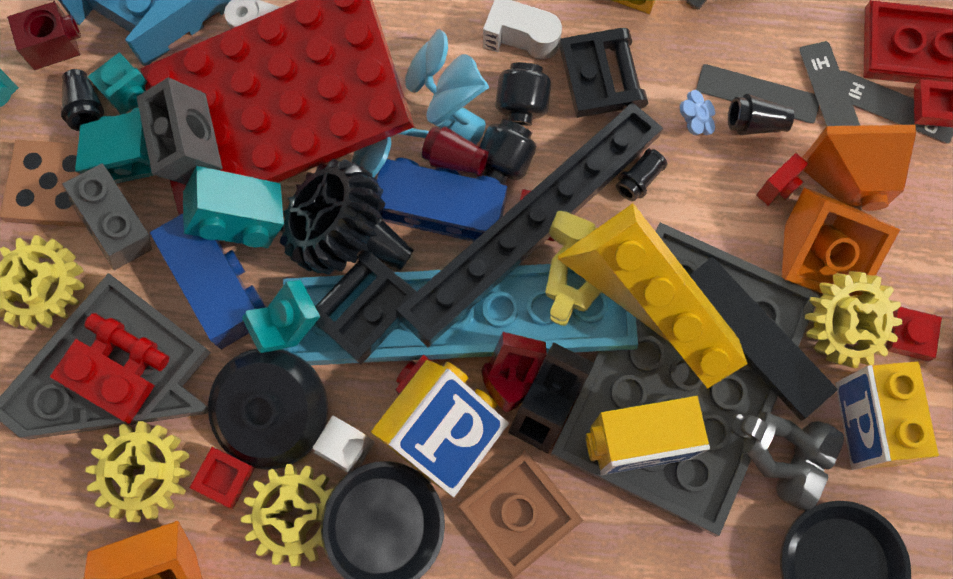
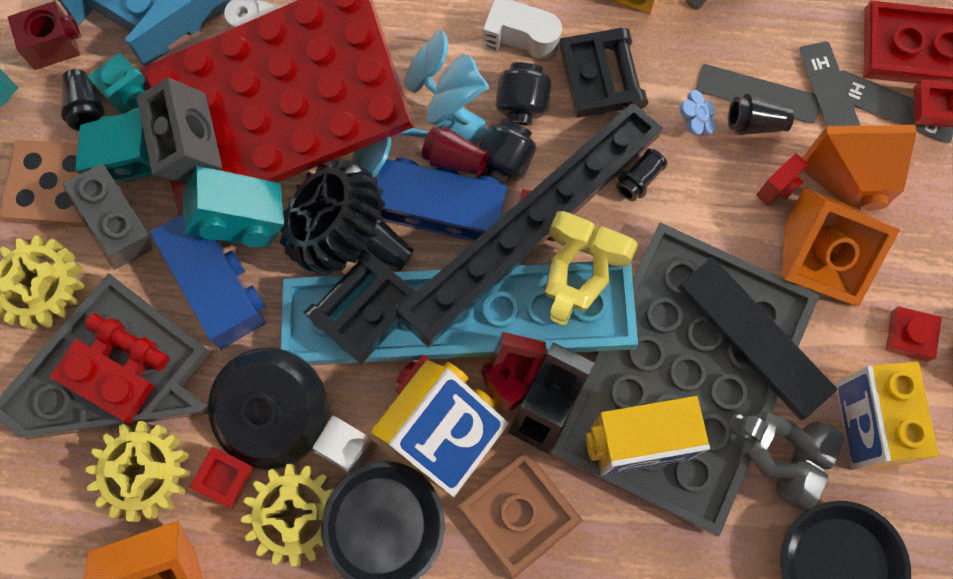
(284, 320): teal bracket -> none
(645, 278): yellow wedge -> none
(853, 319): light yellow gear -> none

